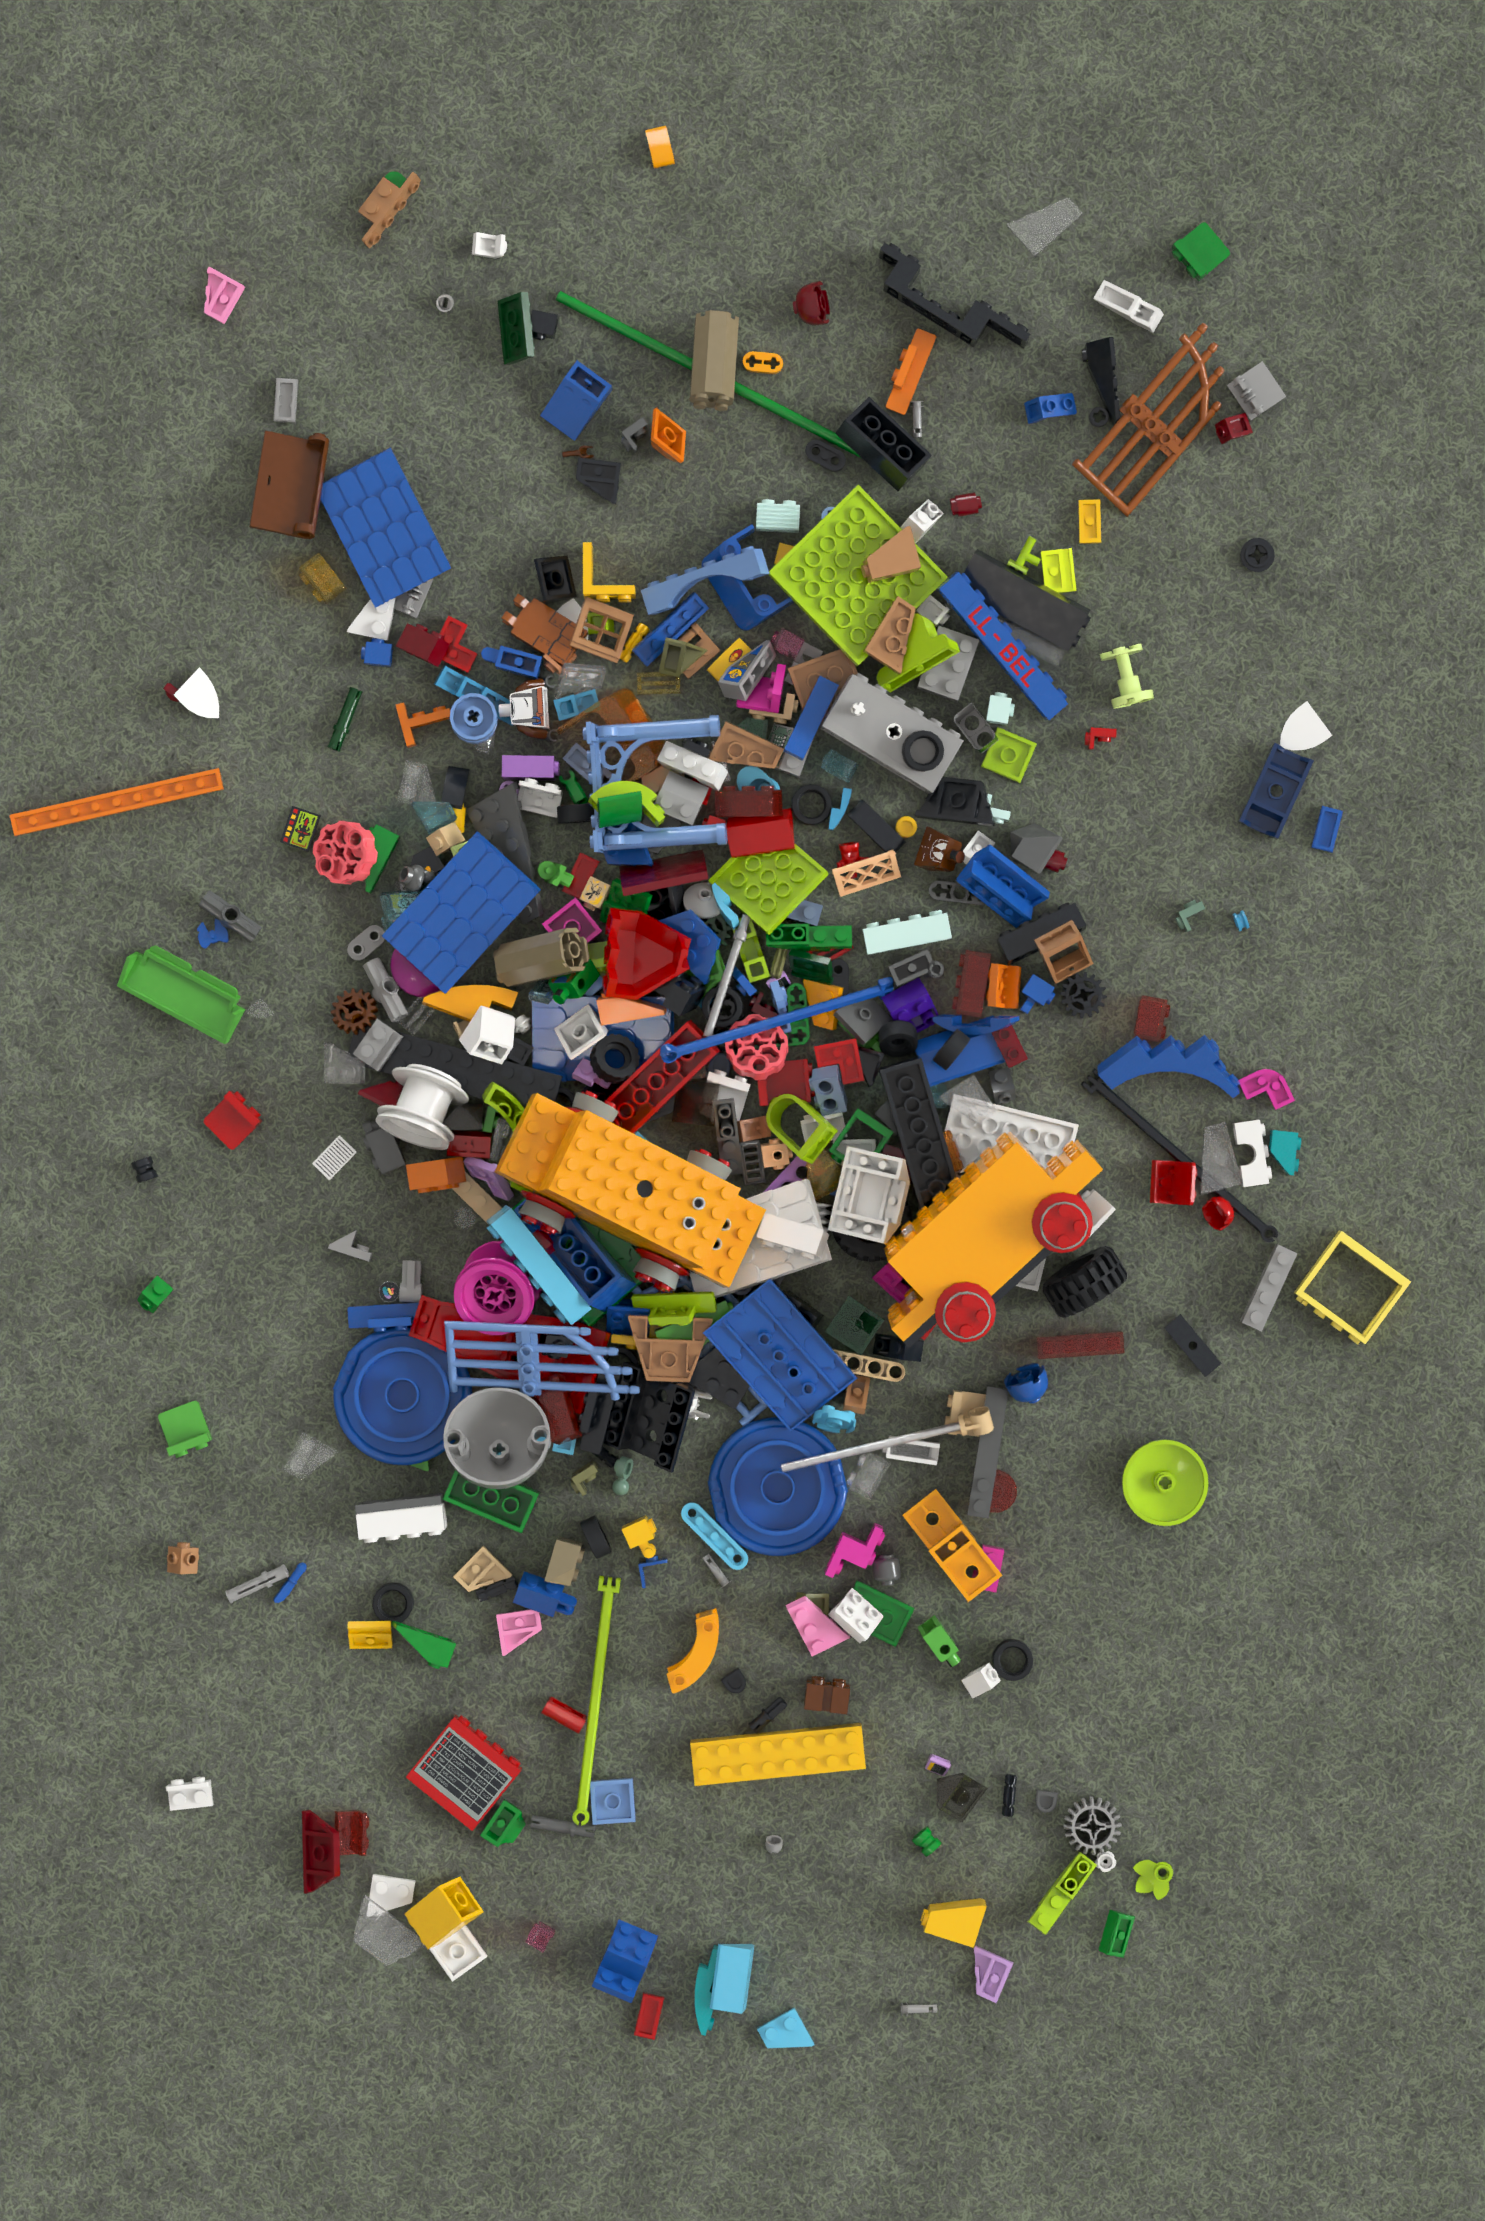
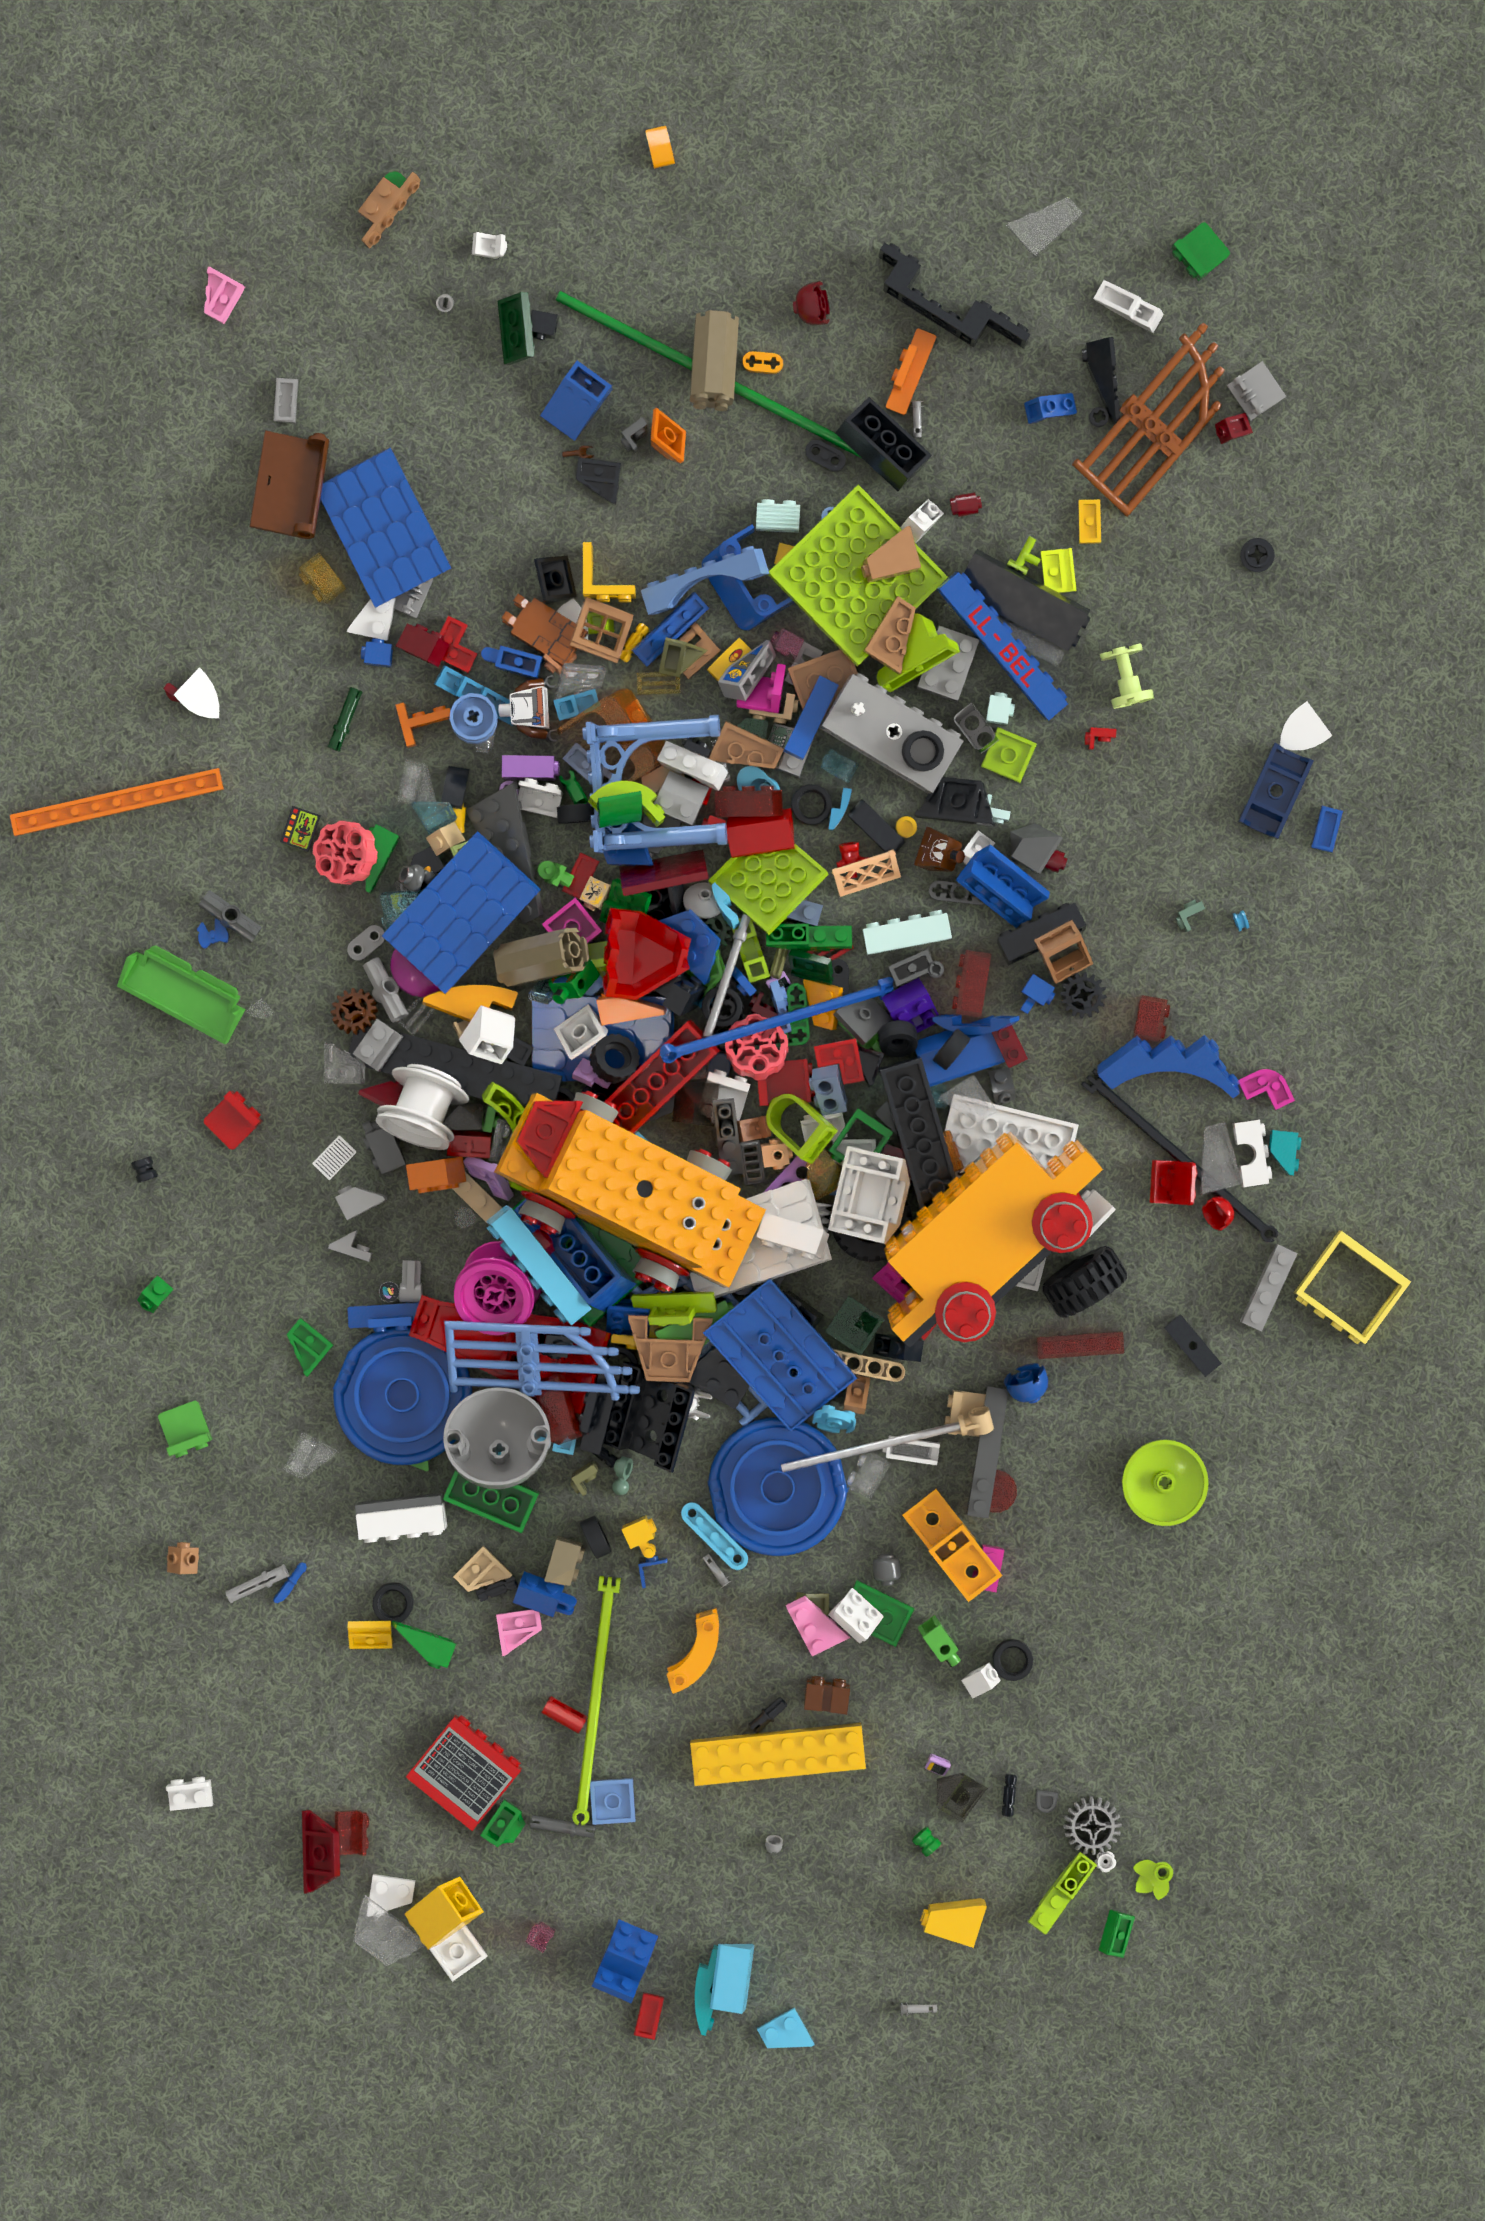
(308, 1345): none -> green wing
(358, 1200): none -> light grey slope
(522, 1024): white plate -> none
(546, 1132): none -> red wing
(734, 1681): black tile -> none
(855, 1550): dark pink bracket -> none
(934, 611): white bracket -> none
(990, 1973): lavender wing -> none
(1004, 986): orange bracket -> none

